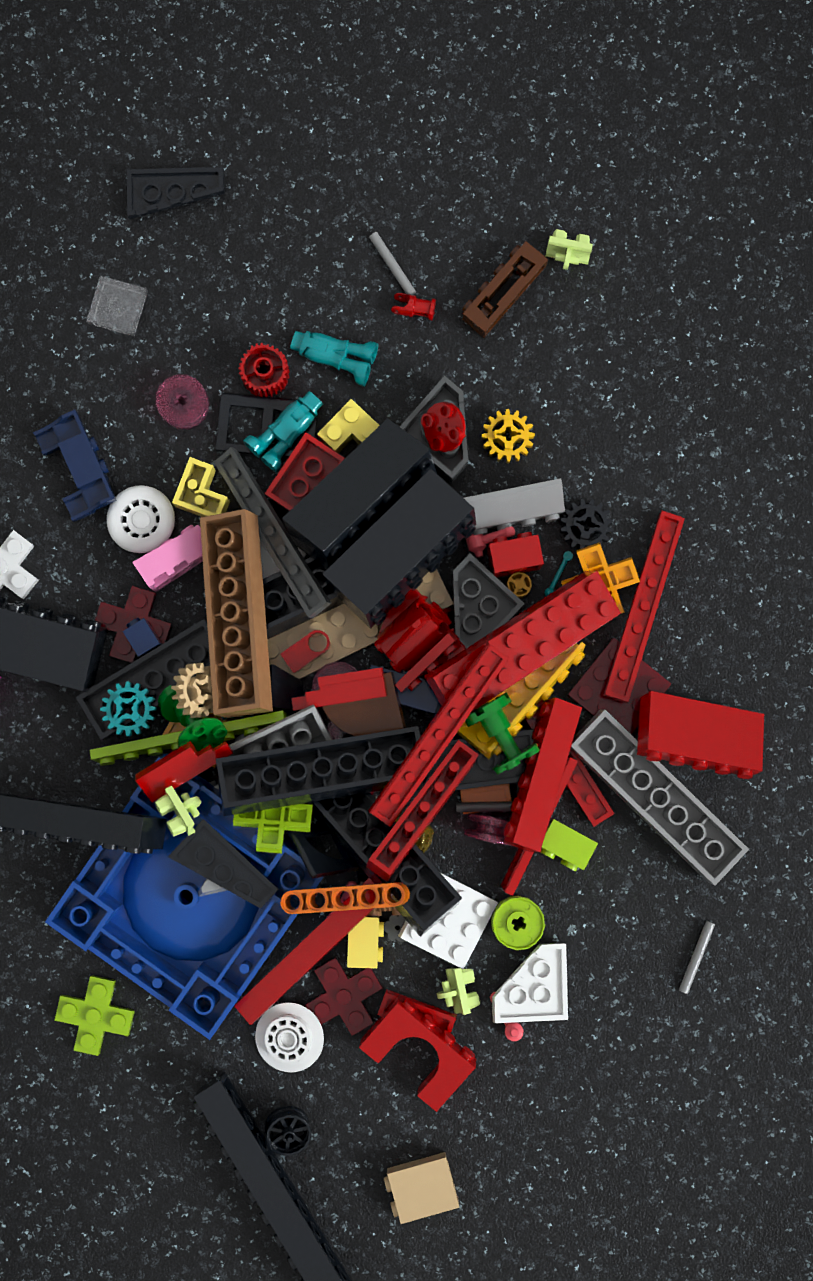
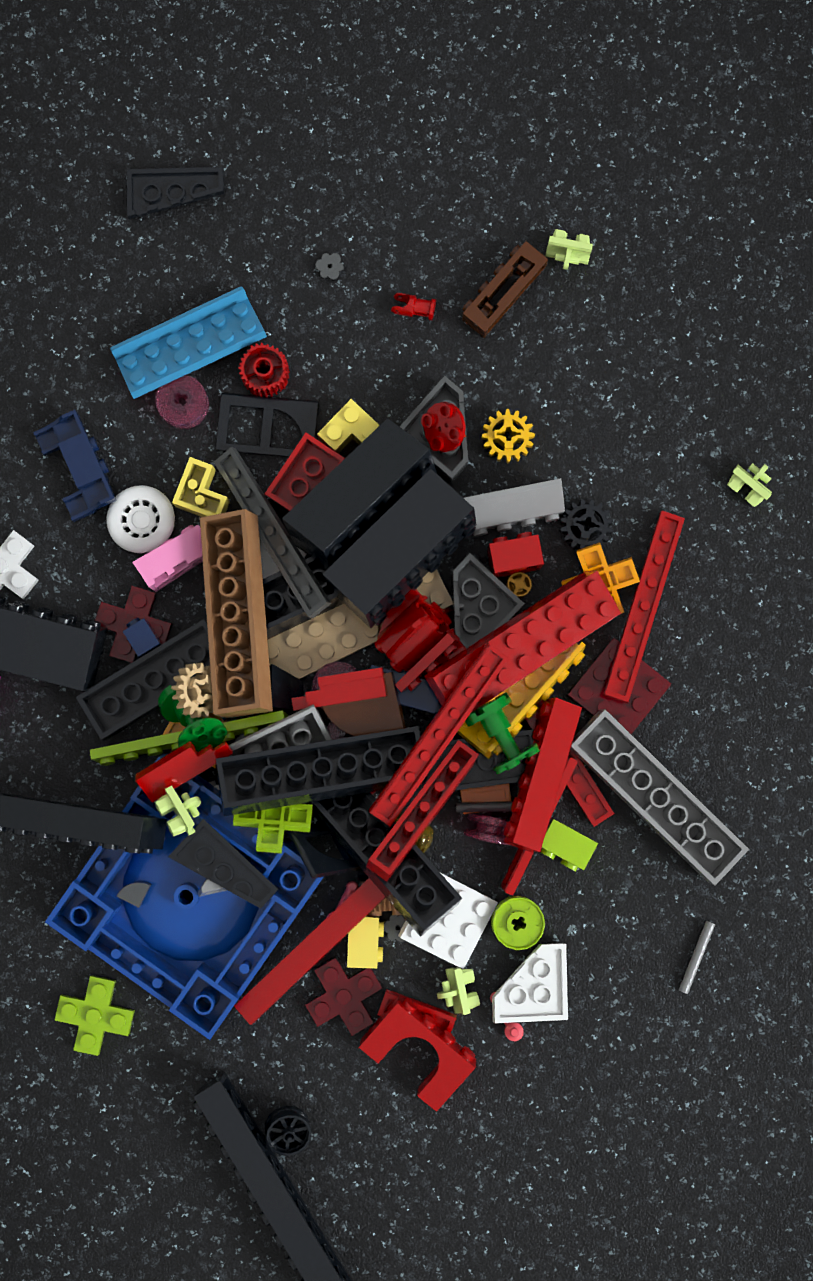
(117, 305): clear plate -> none
(134, 893): none -> dark grey tile
(137, 700): teal gear -> none
(188, 342): none -> dark azure bracket
(285, 429): teal piece -> none
(289, 1037): white wheel -> none
(300, 654): red piece -> none
(329, 260): none -> dark grey plant
(333, 901): orange beam -> none
(334, 352): teal piece -> none
(392, 264): light grey bar -> none
(421, 1188): tan brick -> none
(478, 542): coral piece -> none
(567, 556): teal hinge -> none
(700, 735): red brick -> none
(741, 477): none -> yellowish green hips

